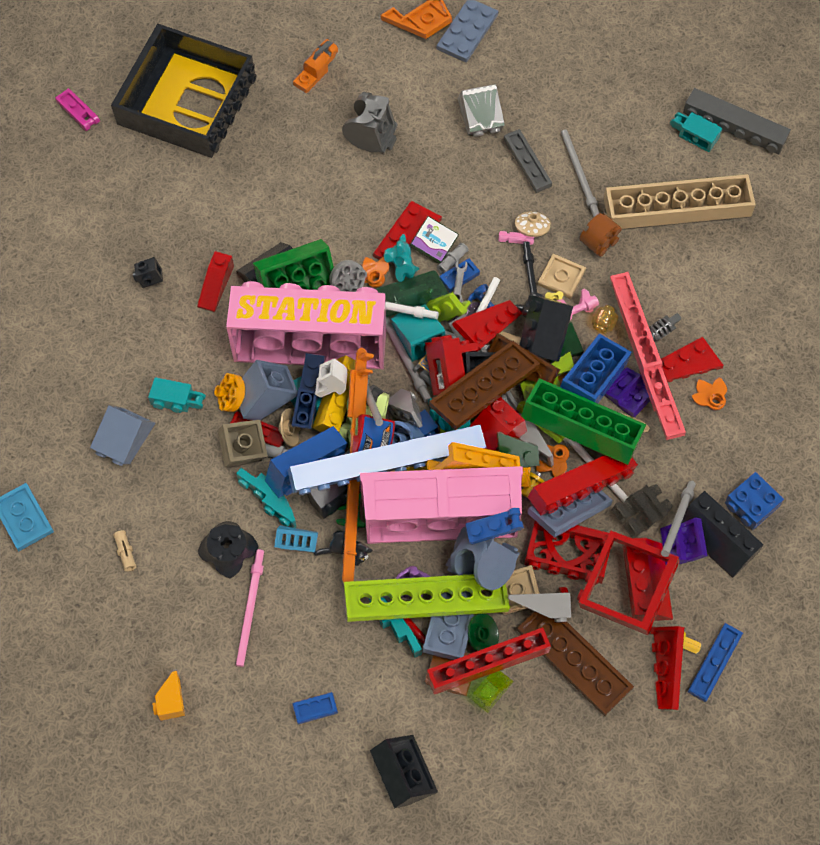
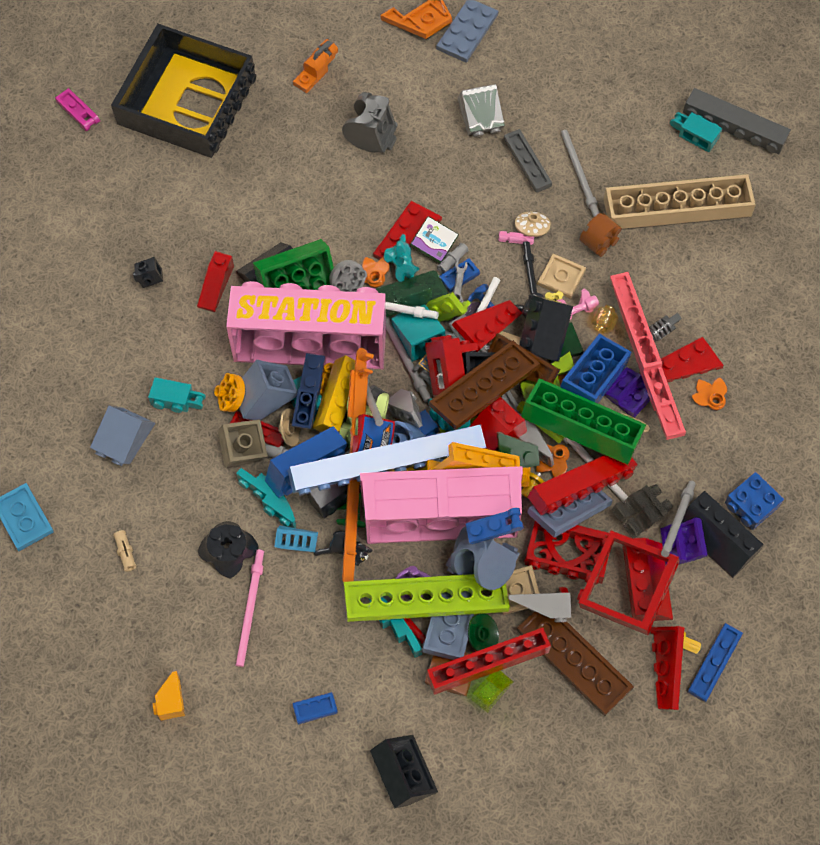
(331, 378): white brick -> none

